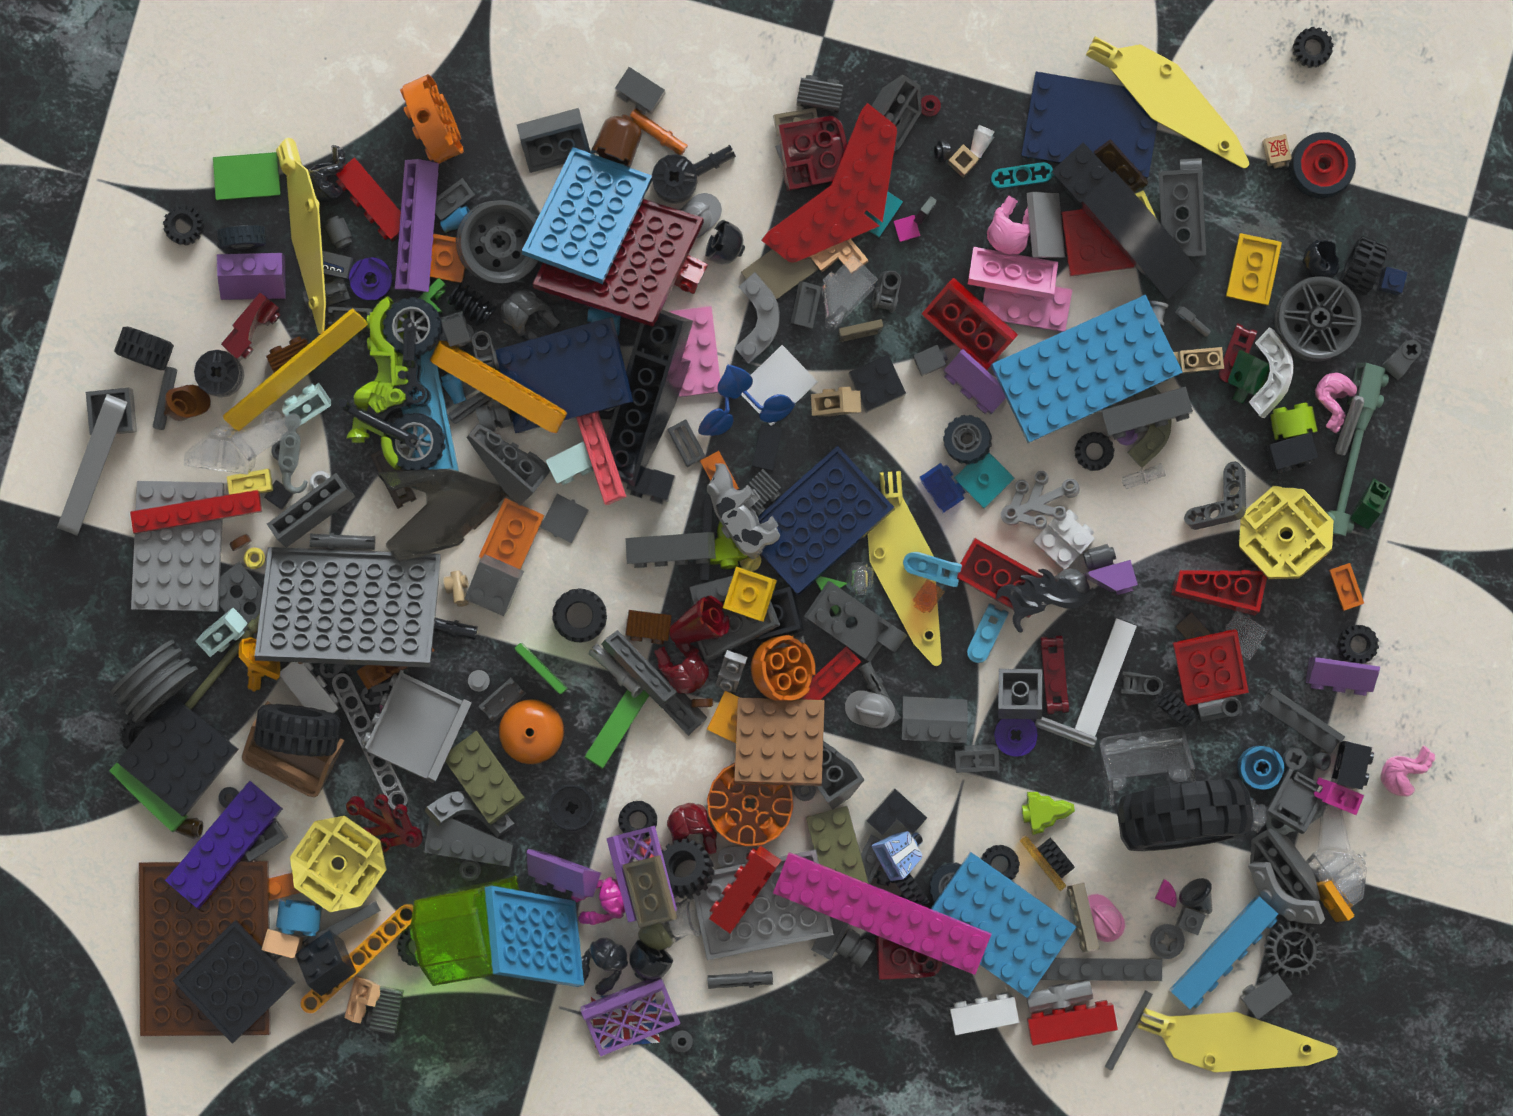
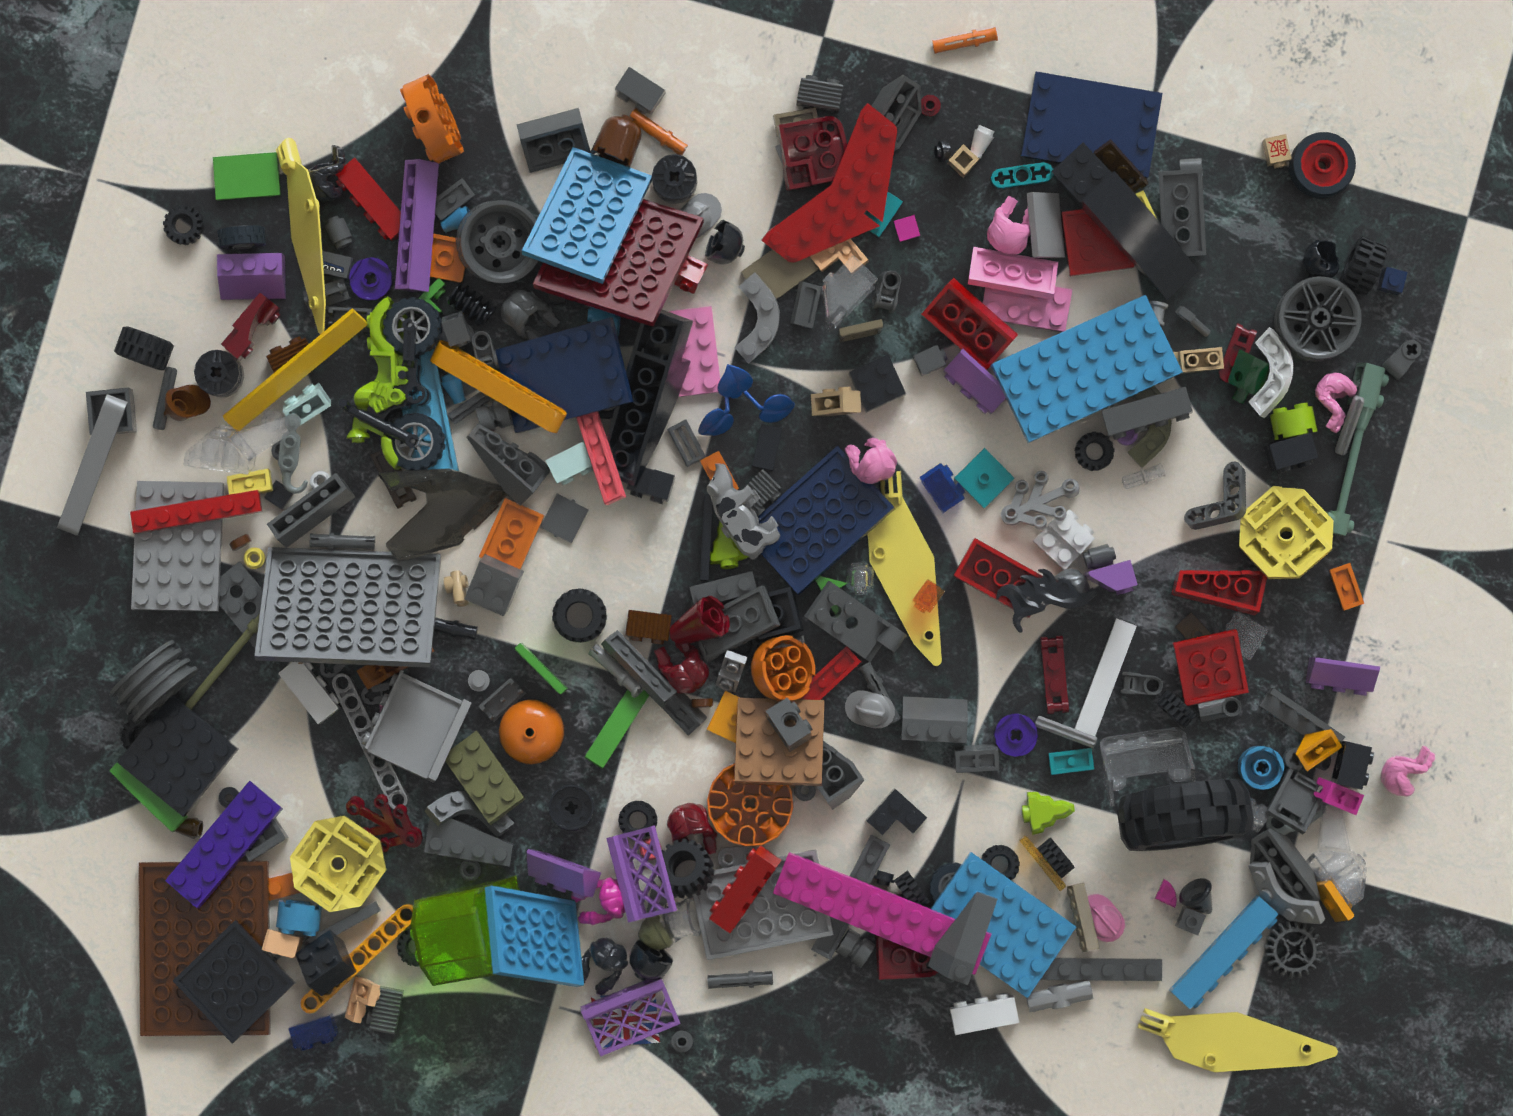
(221, 632): light aqua brick -> none
(256, 669): light orange piece -> none
(297, 730): black tyre -> none
(298, 772): medium nougat windscreen -> none
(313, 1031): none -> clear blue brick
(649, 891): dark tan tile -> none
(670, 548): dark grey brick -> none
(714, 160): black pin -> none
(749, 594): yellow plate -> none
(751, 564): light yellow plate -> none
(779, 375): white sticker -> none
(790, 736): none -> dark grey brick
(837, 842): olive plate -> none
(876, 464): none -> bright pink hair
(898, 854): light blue torso -> none
(925, 210): pearl dark grey tile -> none
(932, 568): medium azure plate -> none
(958, 430): black wheel -> none
(960, 945): none -> dark grey wedge
(986, 634): medium azure plate -> none
(990, 35): none -> orange pin
(1020, 694): dark grey brick -> none
(1071, 761): none -> teal plate
(1072, 1023): red brick -> none
(1128, 1030): dark grey bar -> none
(1169, 97): light yellow wing -> none
(1175, 946): dark grey gear -> none
(1253, 269): yellow plate -> none
(1265, 994): dark grey brick -> none
(1317, 747): none -> light orange slope
(1322, 38): black tyre -> none
(1367, 634): black tyre -> none
(1371, 504): dark green slope -> none

